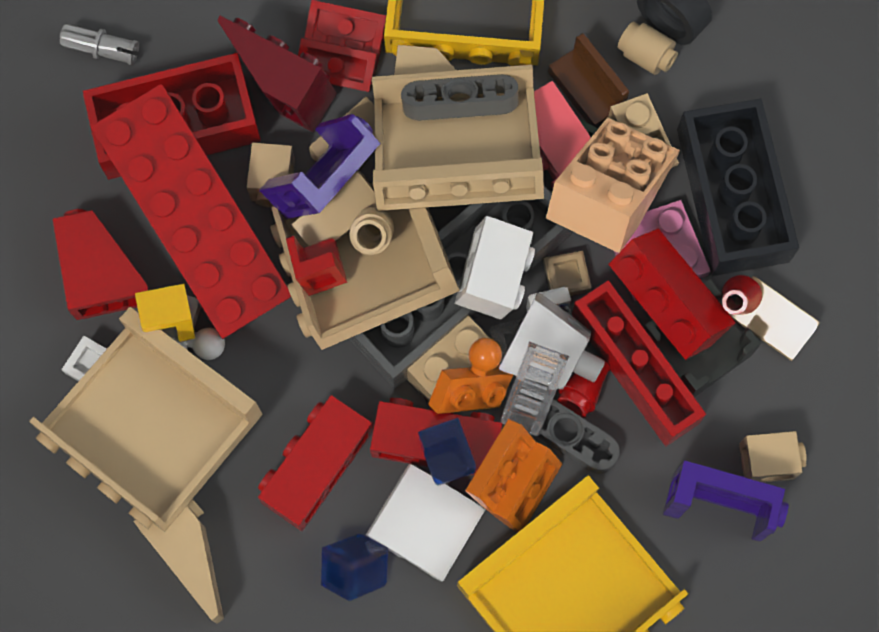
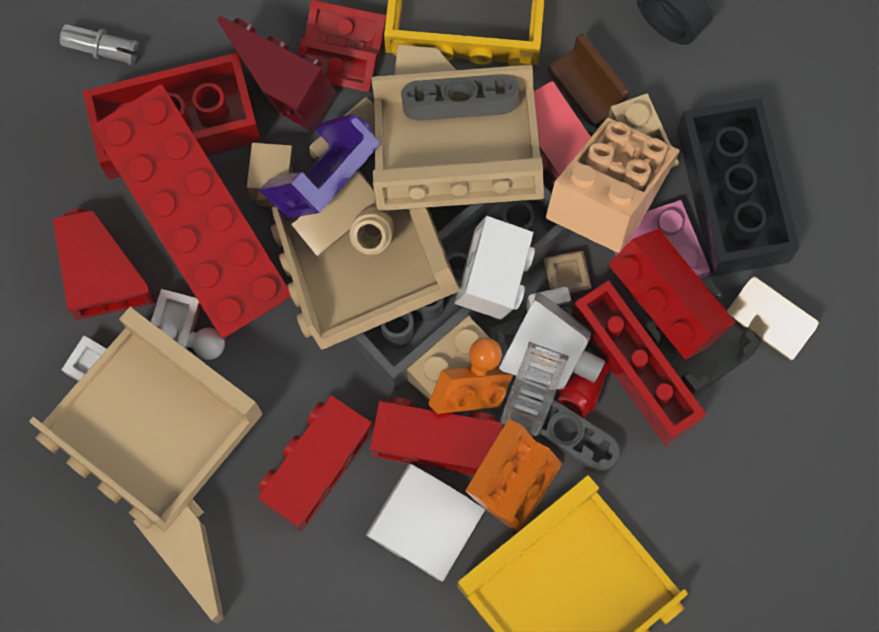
(166, 309): yellow panel -> none
(316, 266): red panel -> none
(354, 566): clear blue panel -> none
(447, 452): clear blue panel -> none
(648, 48): tan brick -> none
(729, 491): dark purple panel -> none
(747, 289): red cone -> none
(772, 456): tan brick -> none

